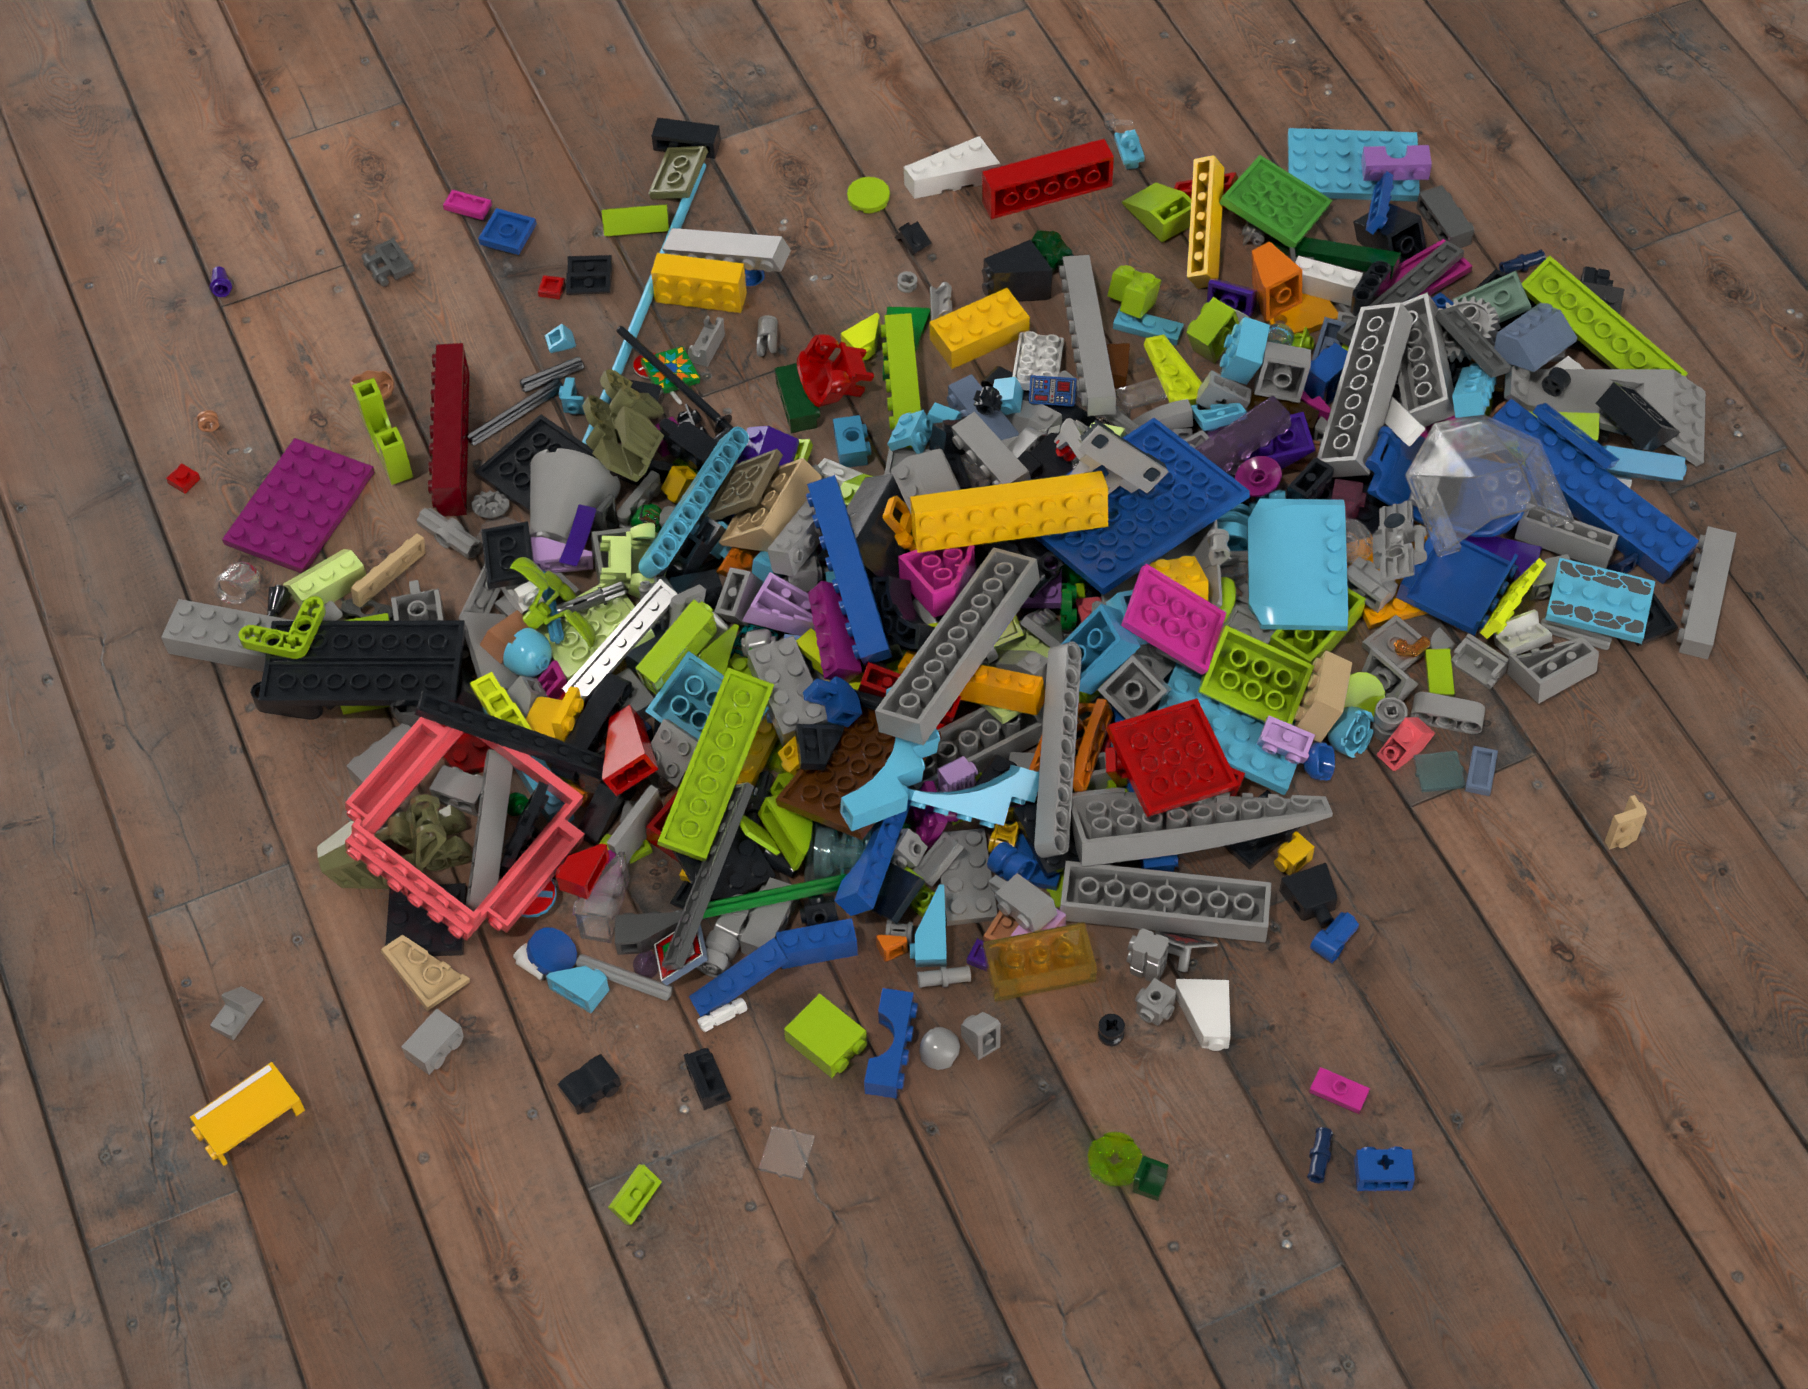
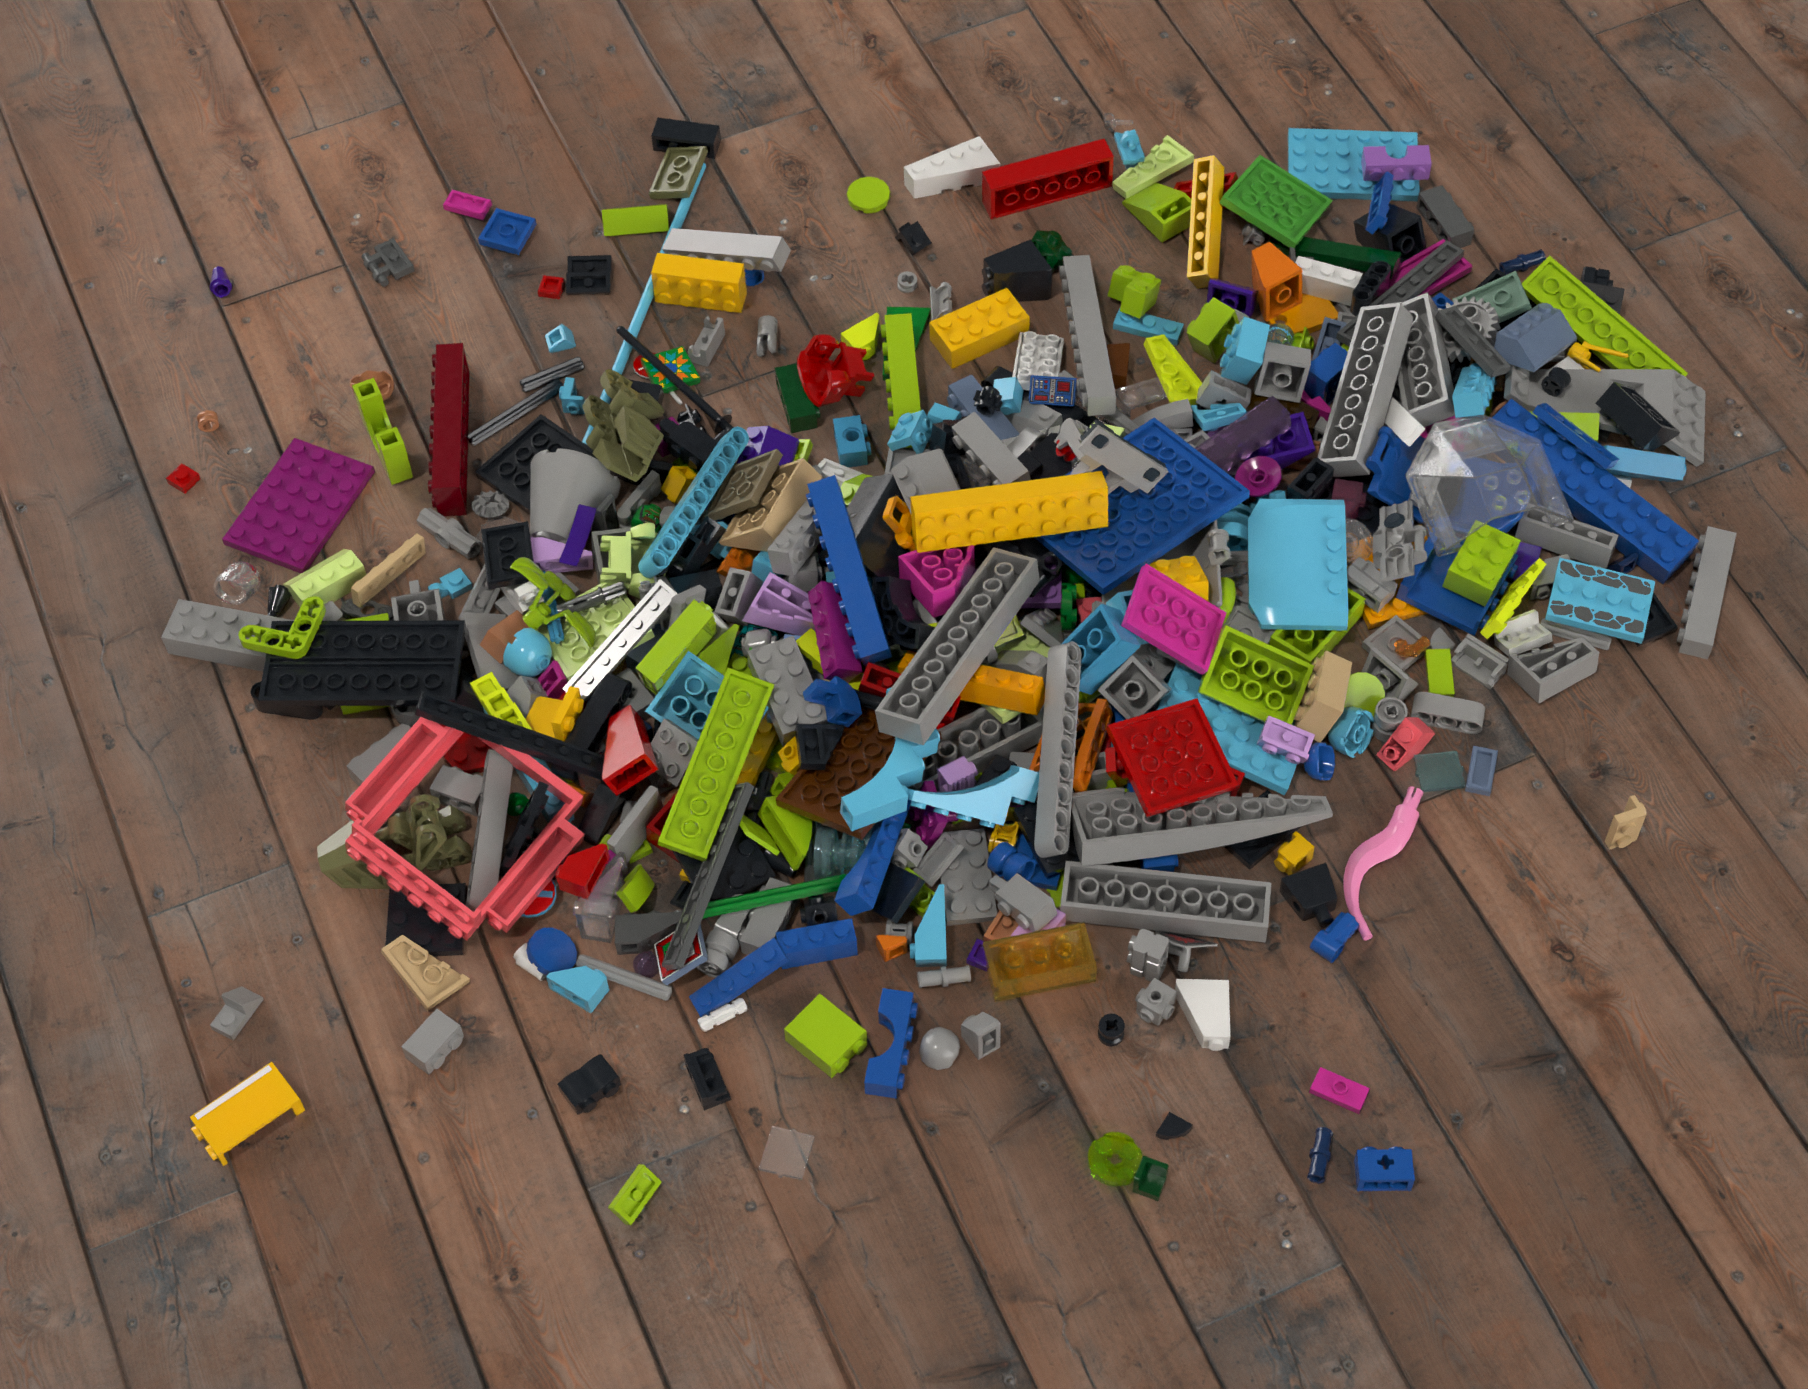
(453, 584): none -> medium azure plate
(636, 888): none -> lime slope
(1158, 165): none -> yellowish green wing
(1173, 1127): none -> black tile
(1378, 849): none -> bright pink animal
(1481, 564): none -> lime brick
(1581, 354): none -> yellow plant

